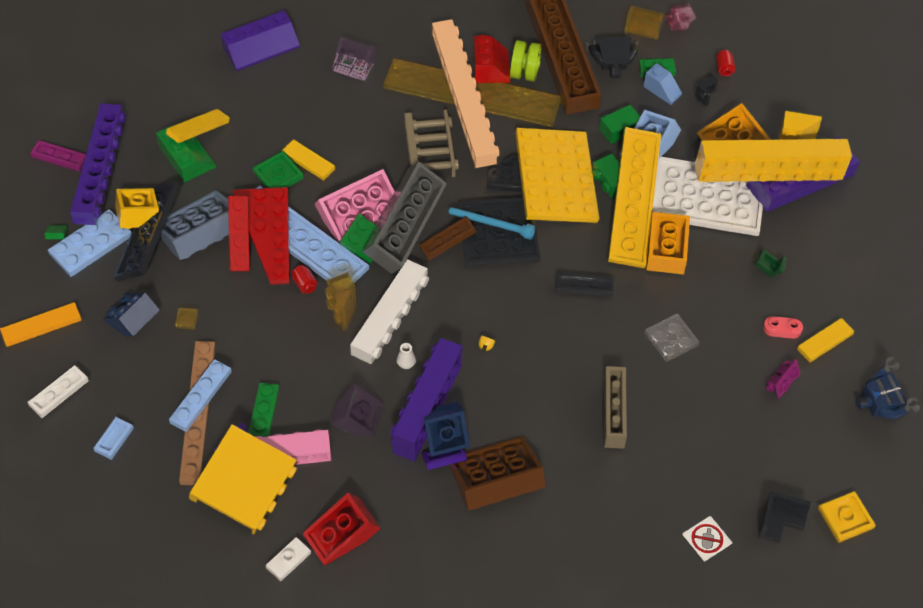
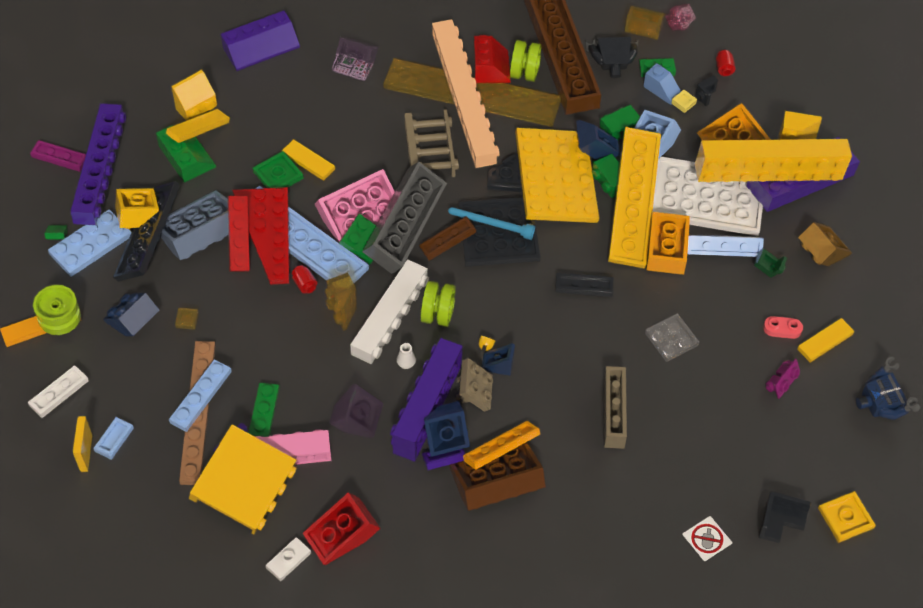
(57, 309): none -> lime wheel
(82, 443): none -> yellow tile
(194, 96): none -> yellow slope
(440, 304): none -> lime wheel
(475, 385): none -> dark tan plate
(499, 360): none -> dark blue slope
(501, 445): none -> light orange tile
(596, 141): none -> dark blue slope
(684, 101): none -> light yellow plate
(724, 245): none -> light blue plate
(823, 244): none -> pearl gold slope

